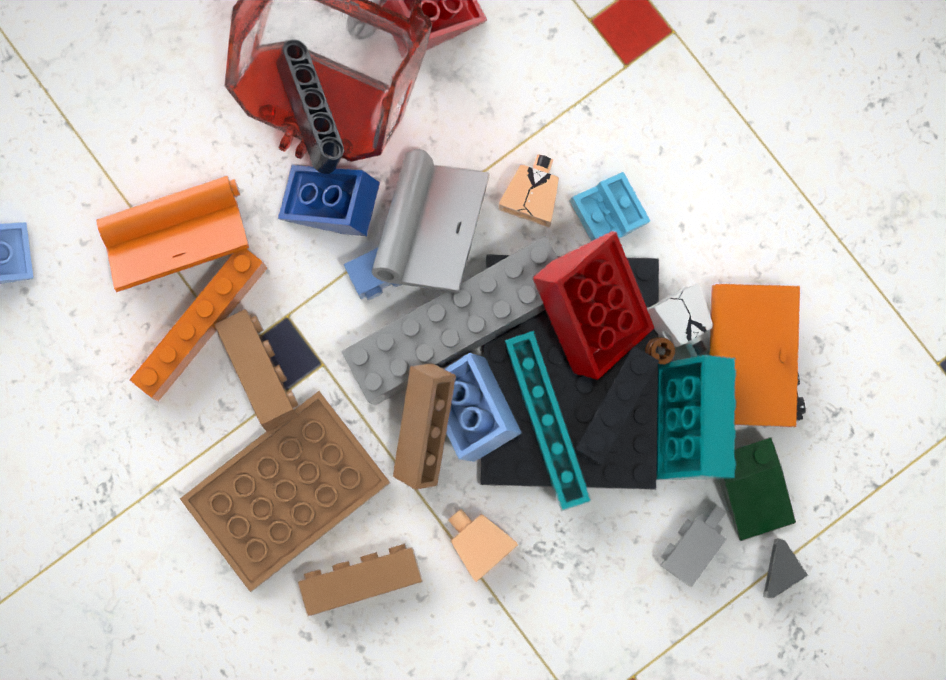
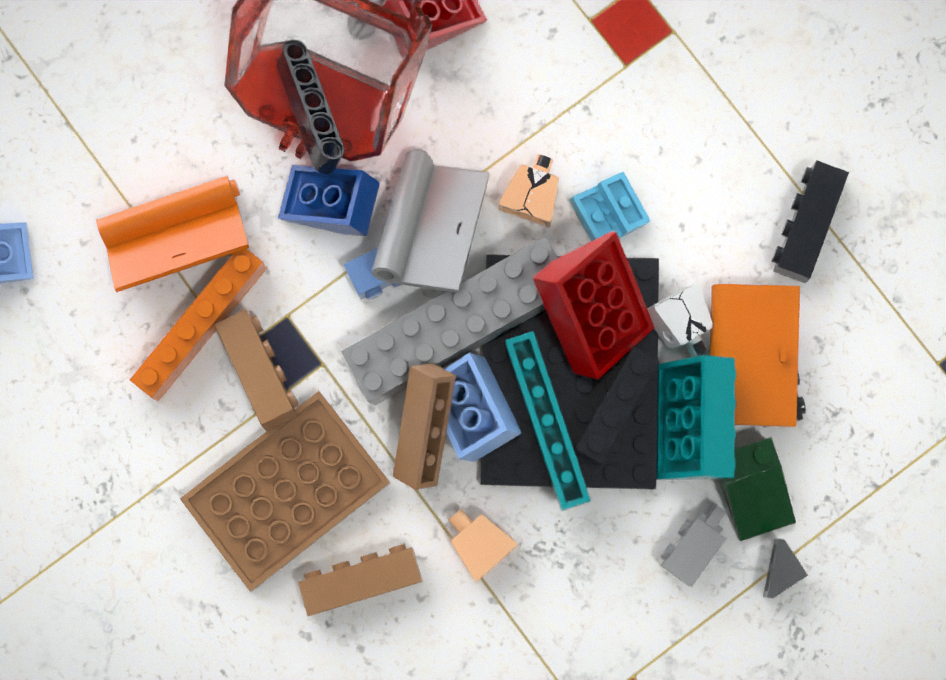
(666, 344): dark orange bush -> none
(810, 221): none -> black brick

